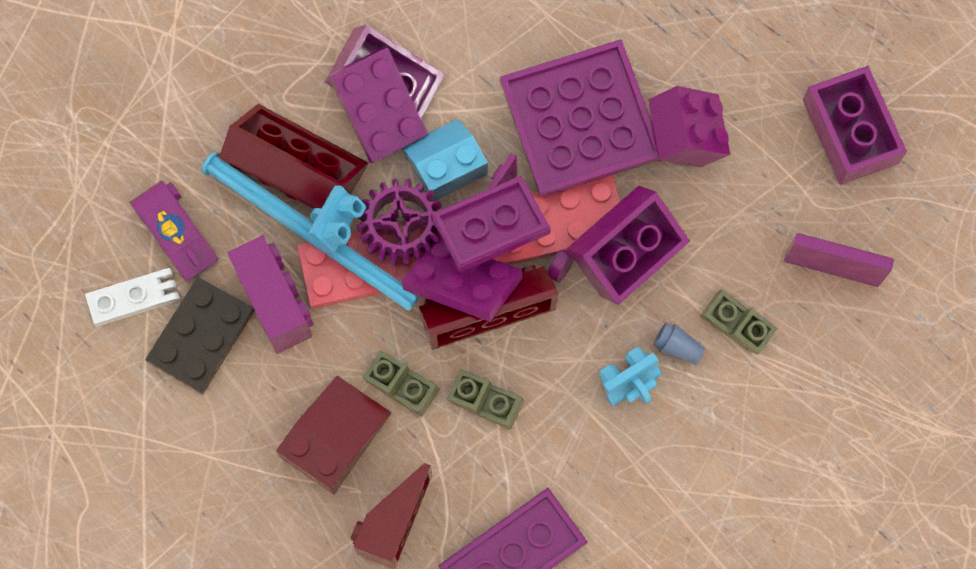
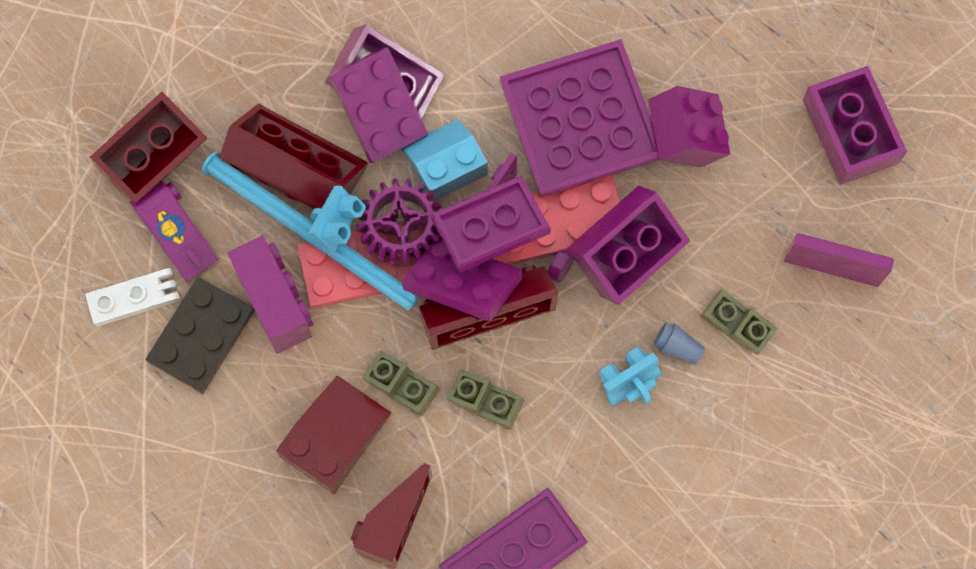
(148, 148): none -> dark red slope

